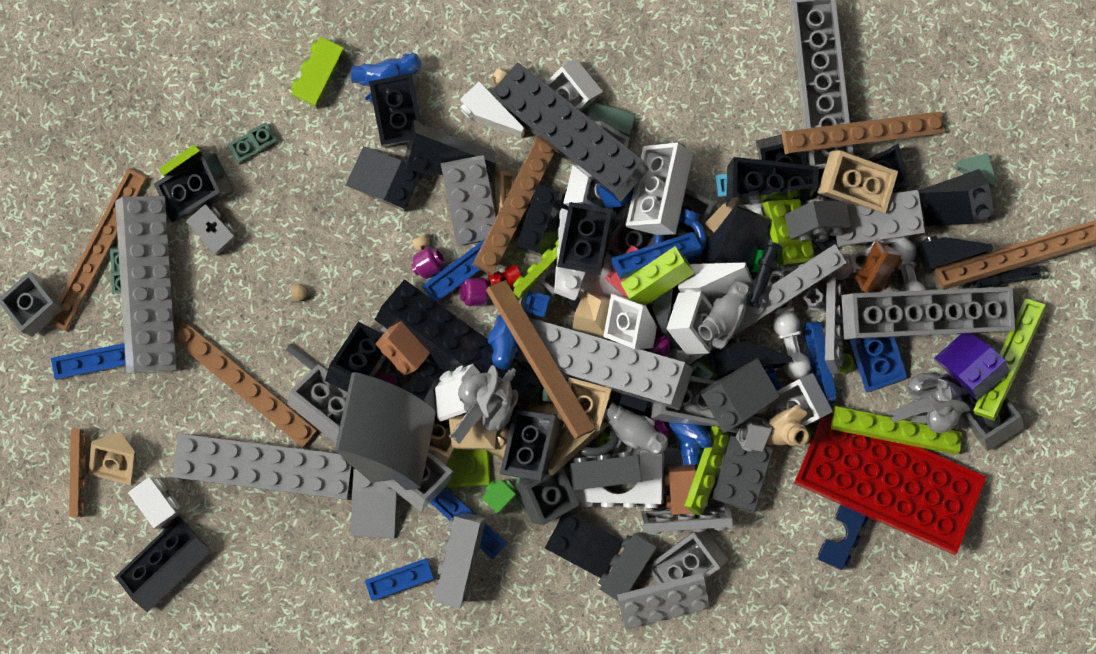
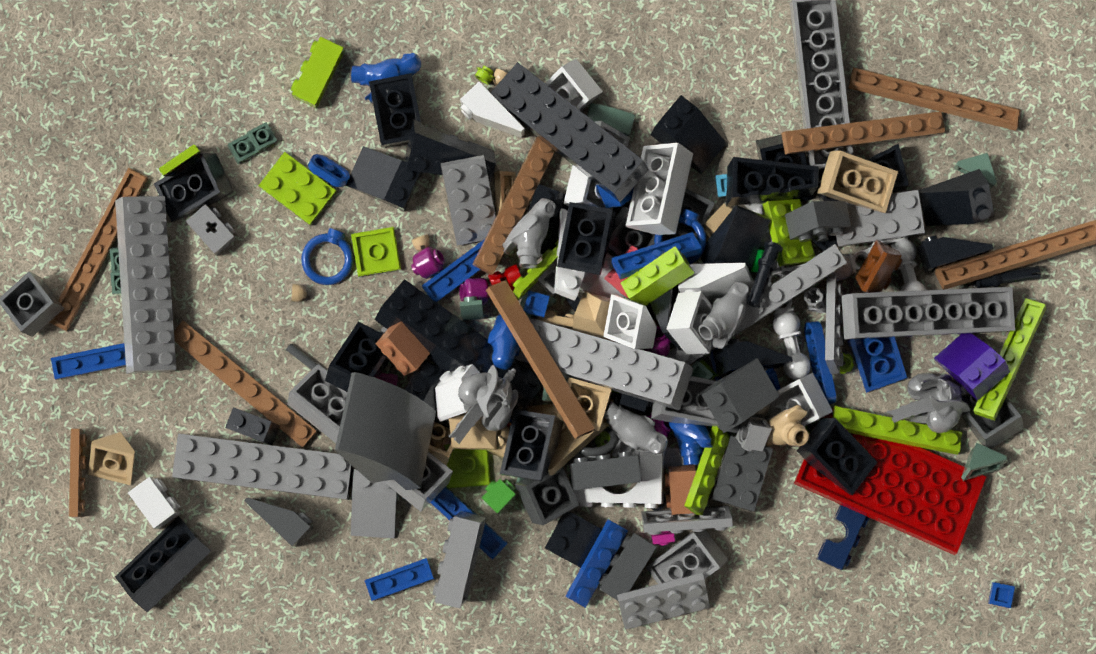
(252, 426): none -> black brick
(287, 523): none -> dark grey slope
(297, 188): none -> lime plate
(328, 170): none -> blue plate
(335, 237): none -> blue piece
(376, 251): none -> lime tile
(471, 309): none -> sand green slope
(484, 75): none -> lime plate
(530, 233): none -> light grey animal
(552, 318): none -> tan plate
(596, 563): none -> blue plate
(663, 538): none -> dark pink plate
(692, 130): none -> black slope
(837, 455): none -> black slope
(934, 99): none -> medium nougat tile
(982, 461): none -> sand green slope
(1001, 595): none -> blue plate

